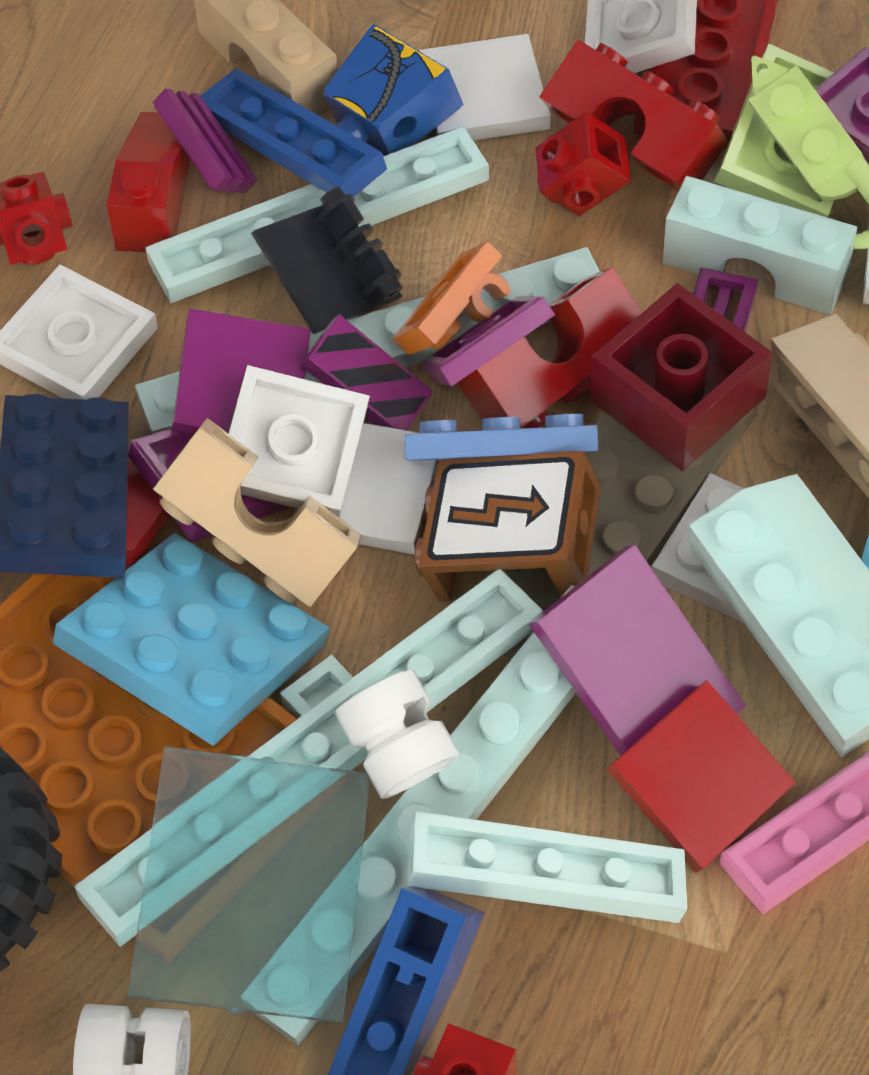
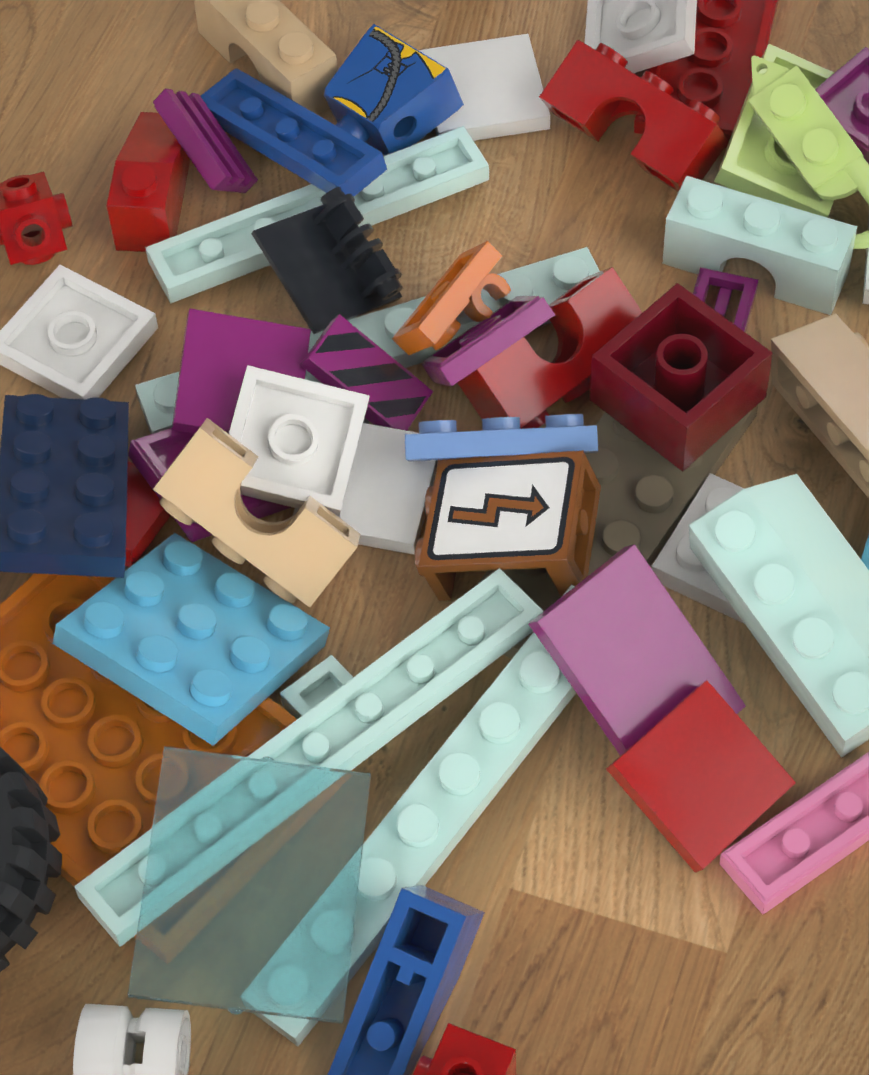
(397, 733): white wheel -> none
(546, 867): light aqua plate -> none
(582, 164): red brick -> none

